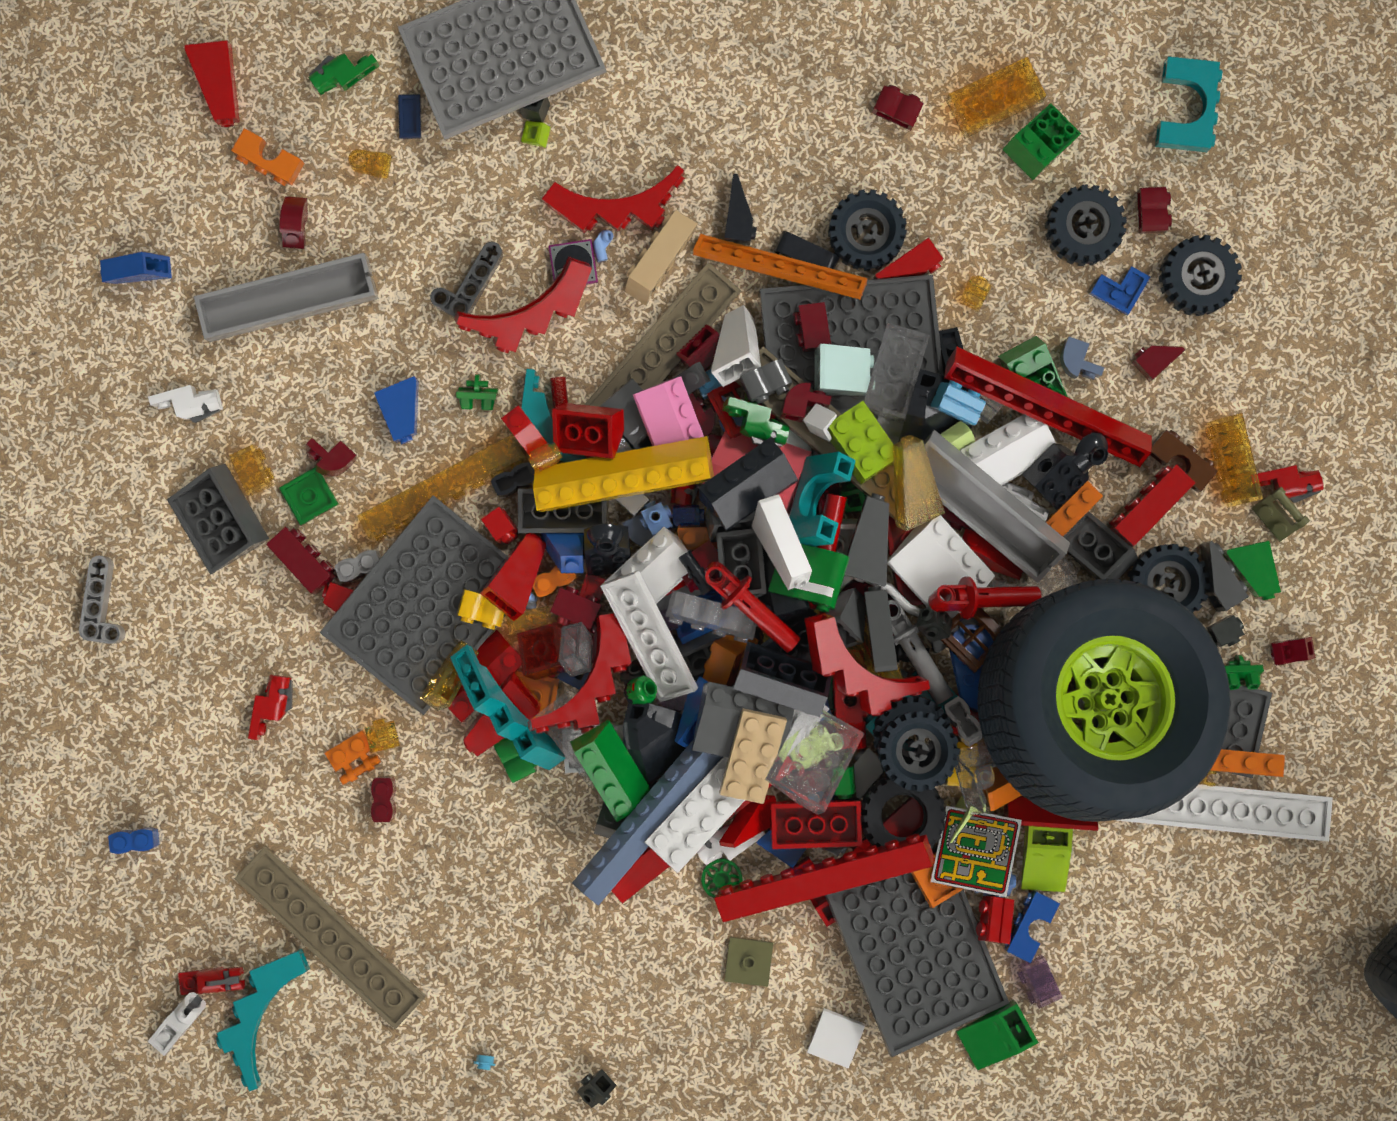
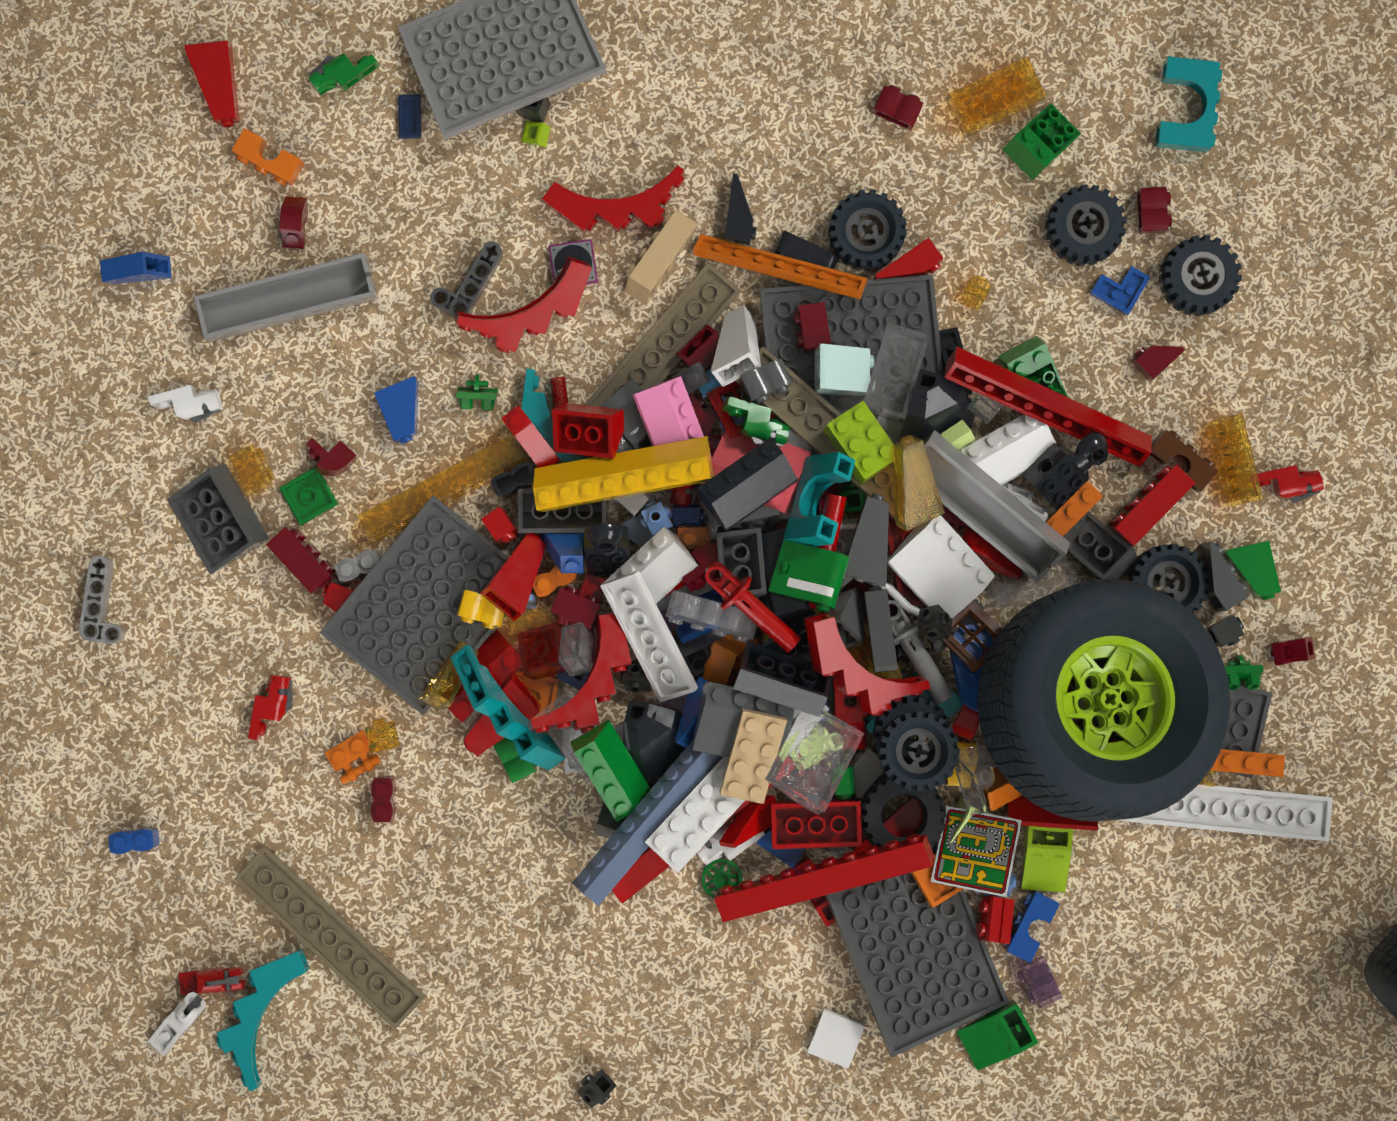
(374, 163): clear yellow piece -> none
(484, 1062): medium azure plate -> none
(545, 456): clear yellow brick -> none
(601, 243): light blue arm -> none
(640, 690): green head -> none
(695, 572): black pin -> none
(748, 961): olive plate -> none
(781, 542): white slope -> none
(799, 398): dark red brick -> none
(819, 420): white panel -> none
(958, 403): dark azure brick -> none
(967, 597): red piece -> none
(967, 726): light grey brick -> none
(1073, 360): sand blue brick -> none
(1276, 518): olive plate -> none

